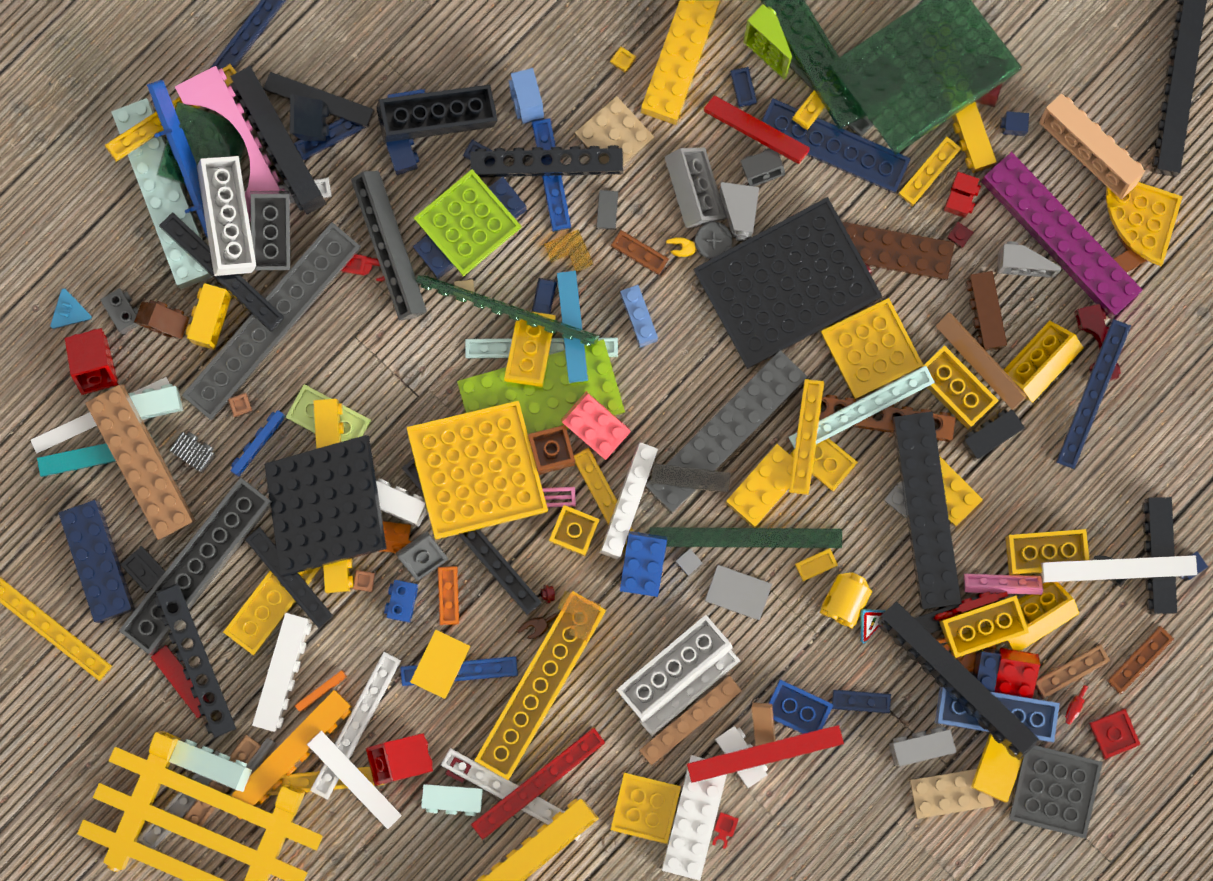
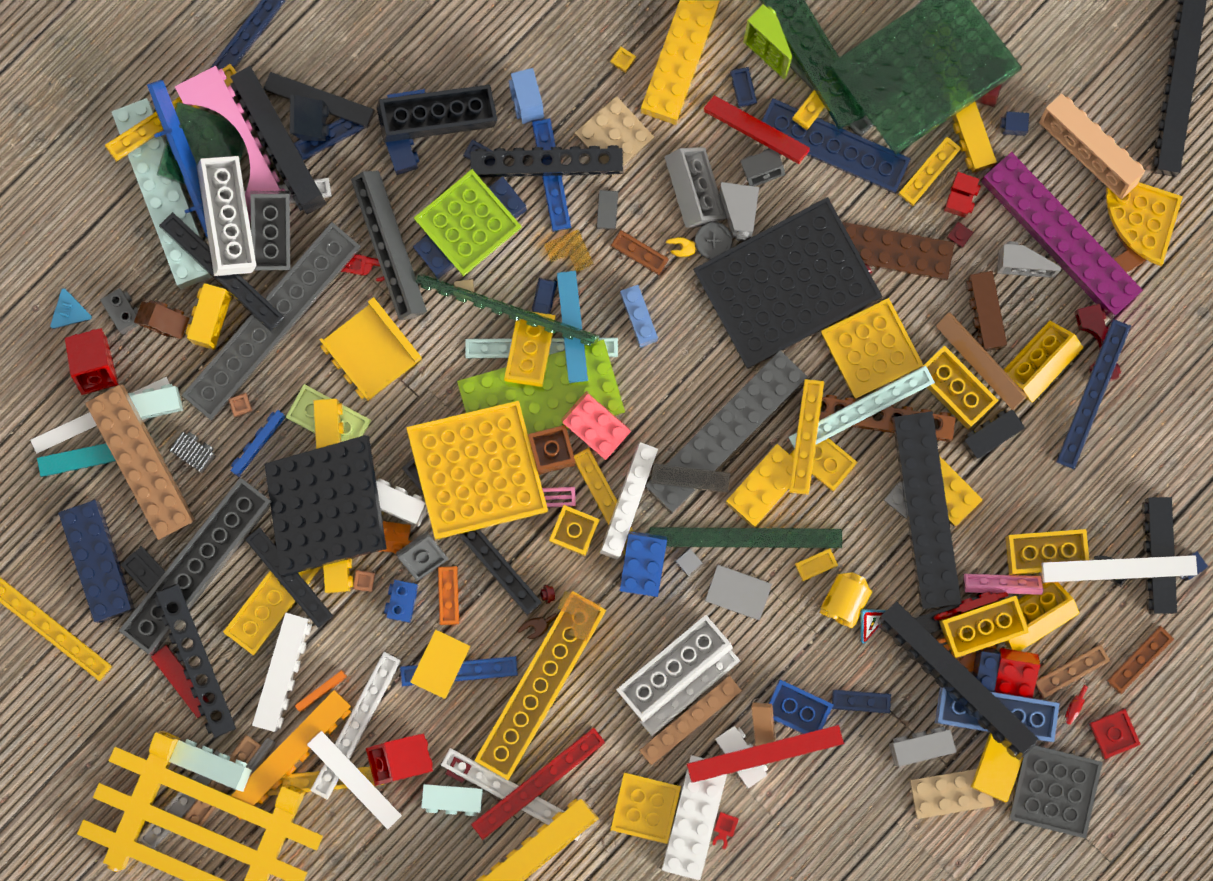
(370, 350): none -> yellow panel

